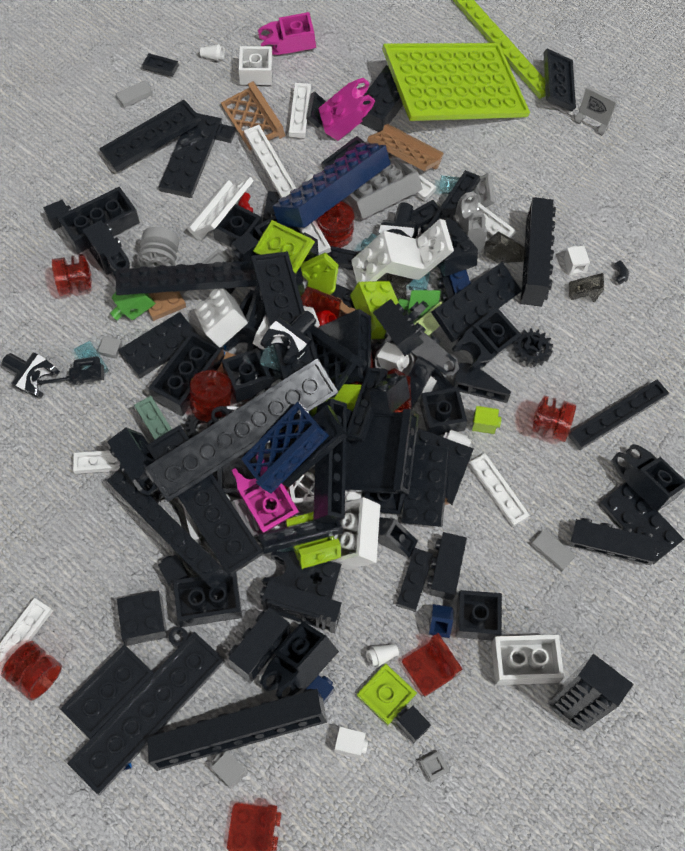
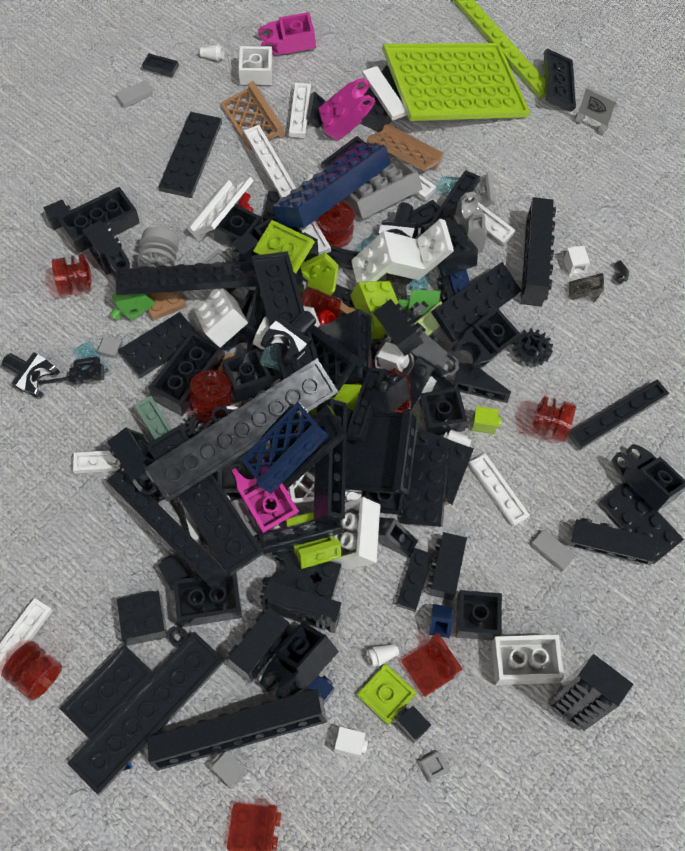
(150, 135): black plate -> none
(225, 133): black tile -> none
(384, 93): none -> white tile
(504, 249): clear smoke slope -> none

